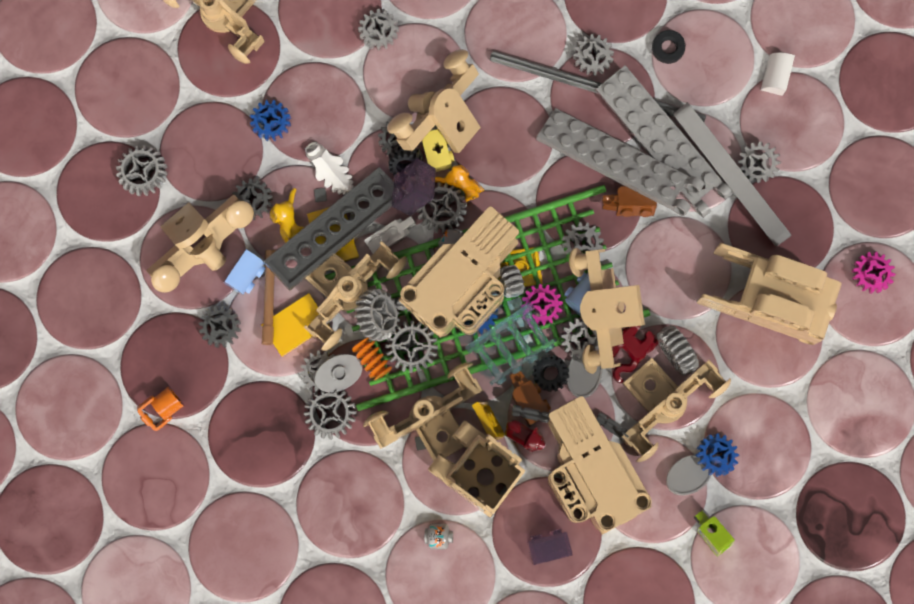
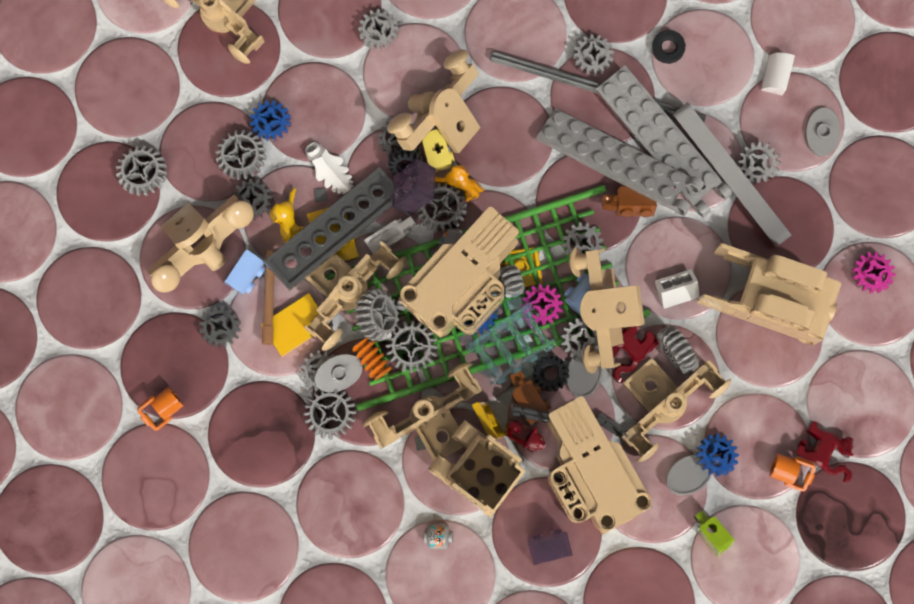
(225, 156): none -> light grey gear
(677, 288): none -> white brick
(787, 469): none -> orange piece
(822, 132): none -> light grey piece
(823, 449): none -> dark red animal

